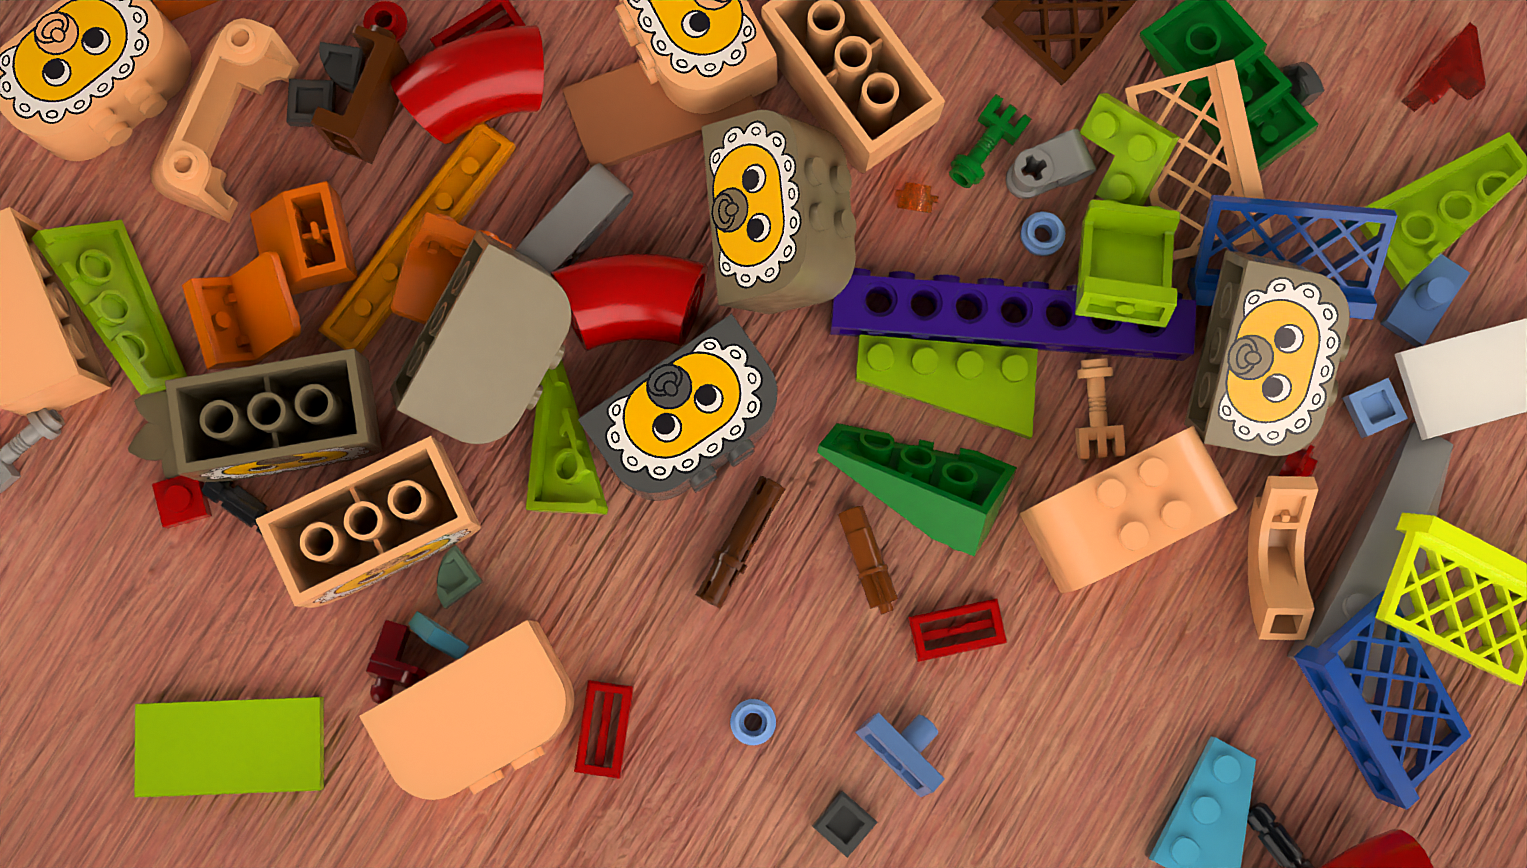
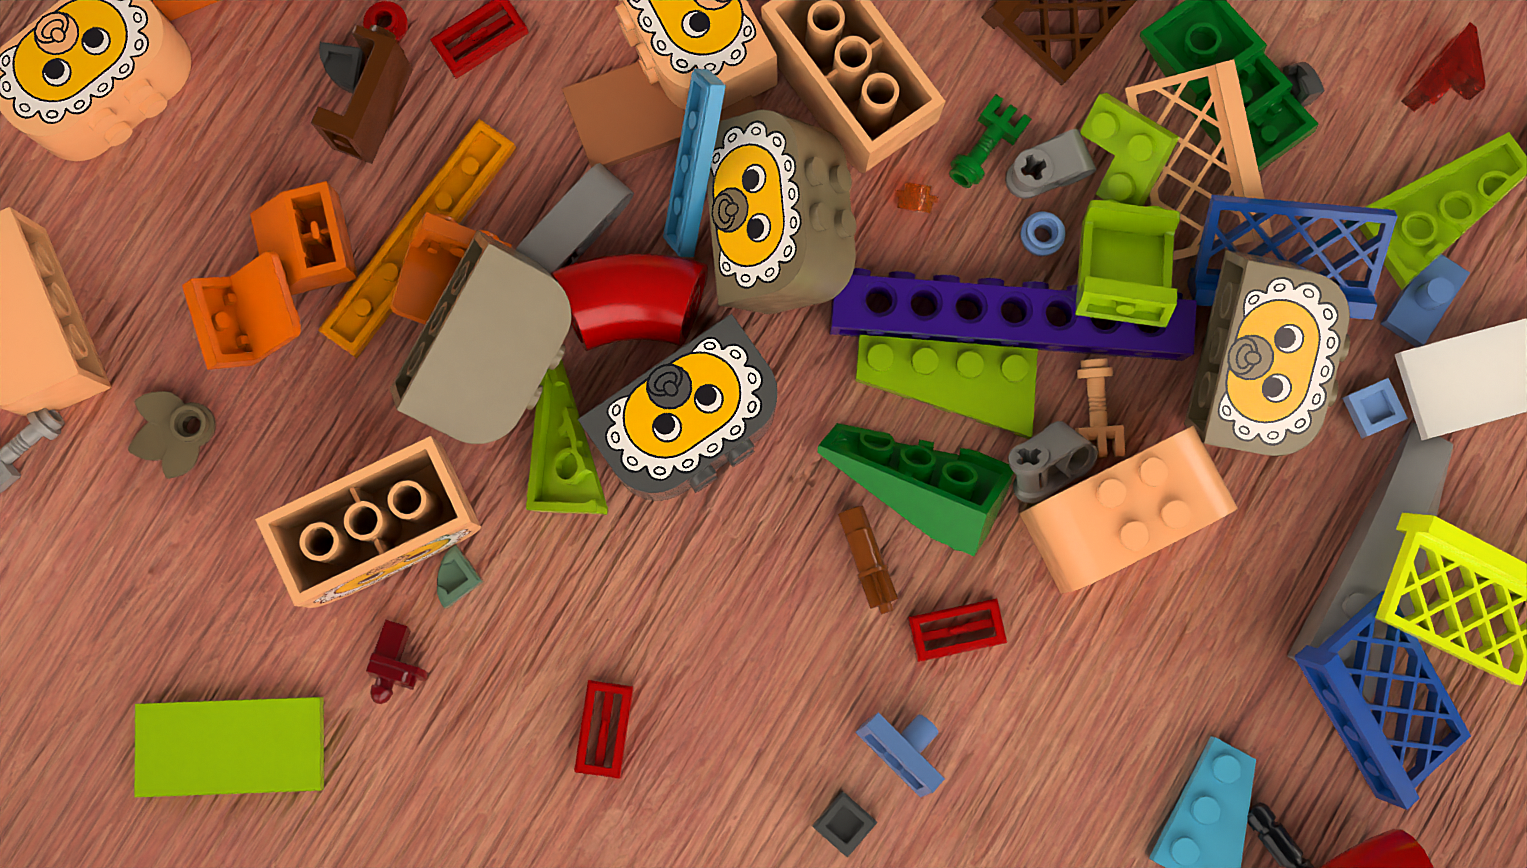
(114, 294): lime wing -> none
(180, 501): red plate -> none
(236, 58): light nougat windscreen -> none
(236, 501): black axle -> none
(274, 417): dark tan brick -> none
(305, 97): dark grey tile -> none
(437, 636): medium azure tile -> none
(474, 81): red brick -> none
(474, 716): light nougat brick -> none
(694, 161): none -> dark azure tile
(744, 534): reddish brown pin -> none
(758, 736): light blue plate -> none
(1054, 458): none -> light grey piece
(1276, 558): light nougat arch -> none
(1299, 463): red plate -> none

